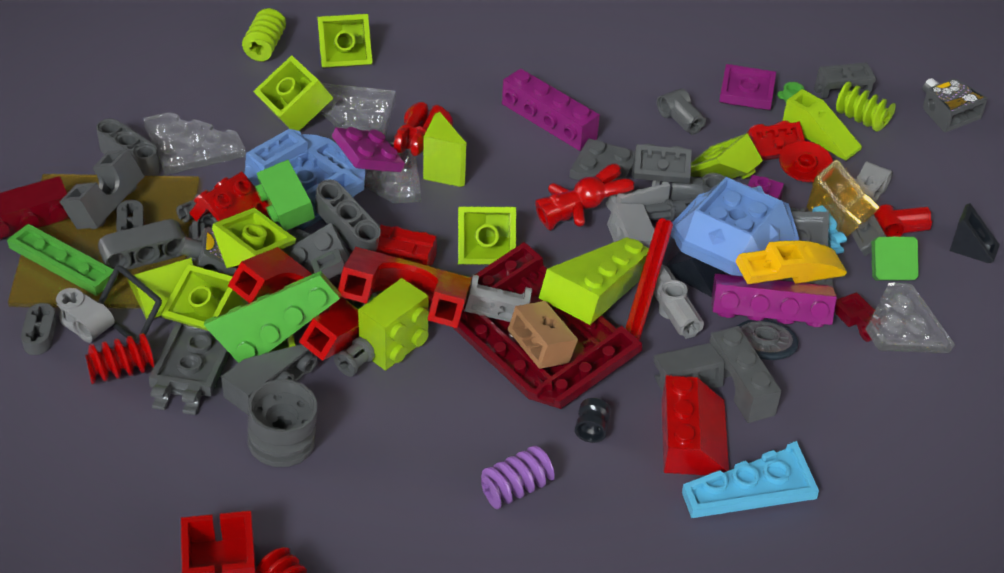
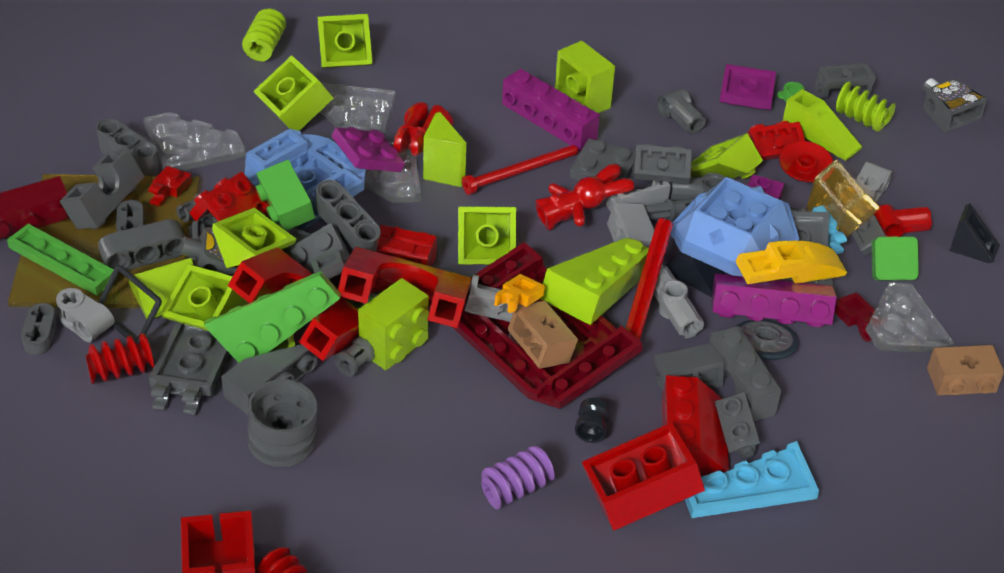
(169, 183): none -> red plate
(471, 183): none -> red bar
(519, 291): none -> light orange plate
(585, 76): none -> lime brick
(643, 476): none -> red slope
(738, 425): none -> dark grey hinge
(965, 370): none -> medium nougat brick

